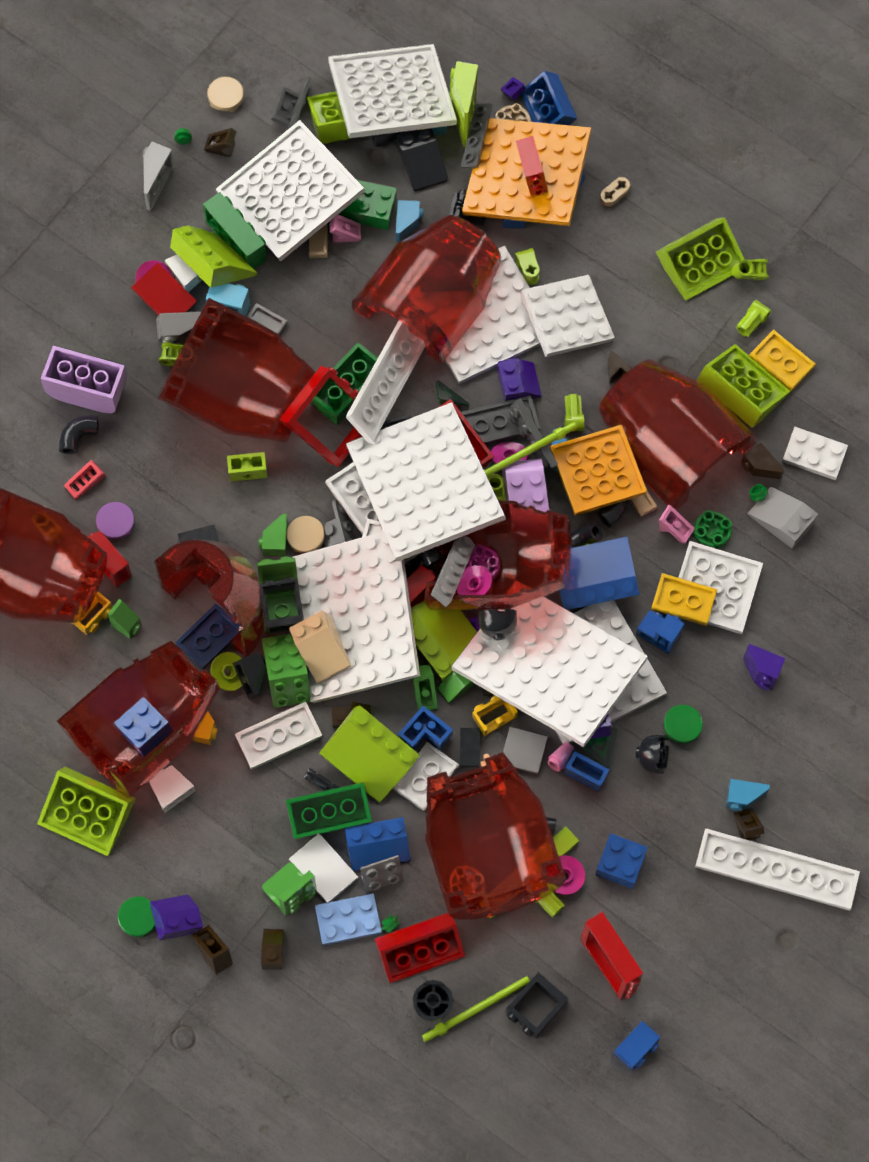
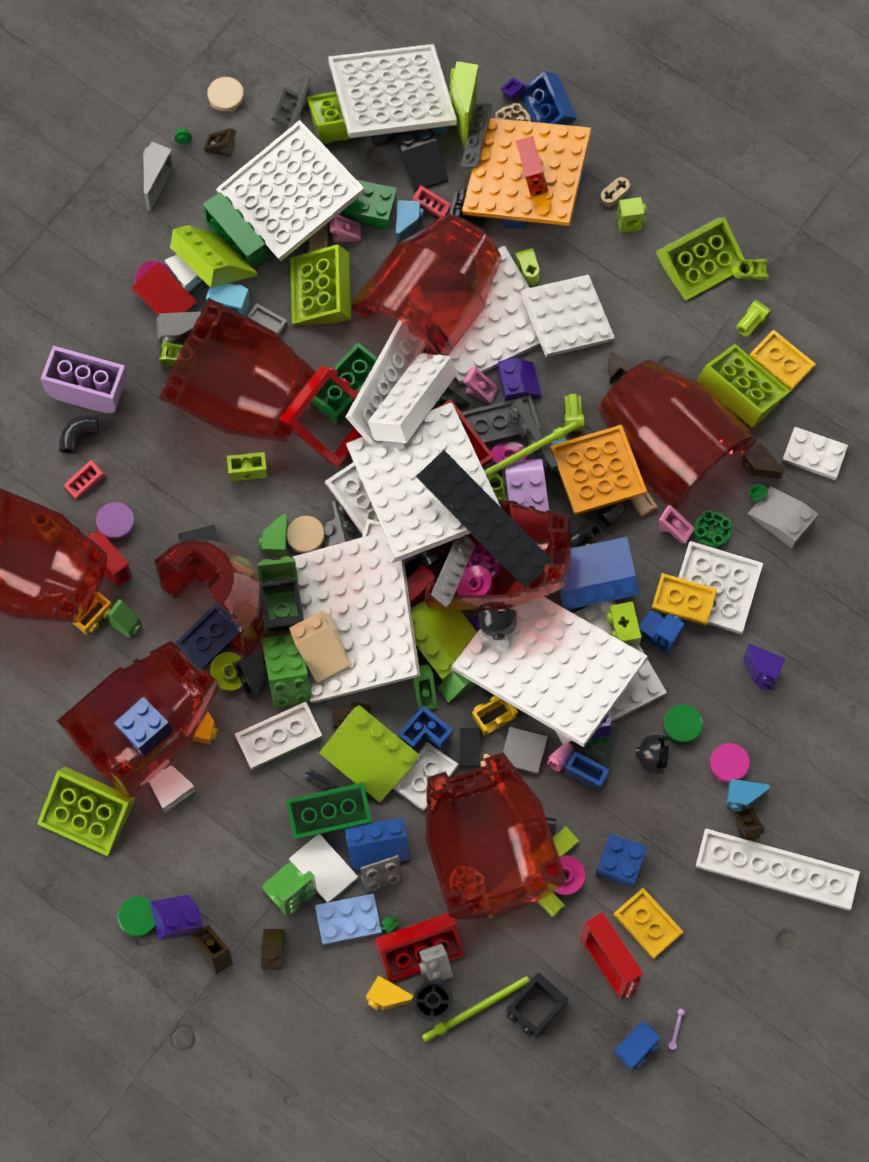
(320, 287): none -> lime slope
(387, 995): none -> yellow slope
(412, 398): none -> white brick
(434, 198): none -> coral slope
(435, 963): none -> light grey head
(480, 385): none -> bright pink slope
(484, 518): none -> black plate
(624, 614): none -> lime brick
(631, 215): none -> lime brick
(648, 923): none -> yellow tile
(672, 1045): none -> lavender hinge
(729, 762): none -> dark pink tile

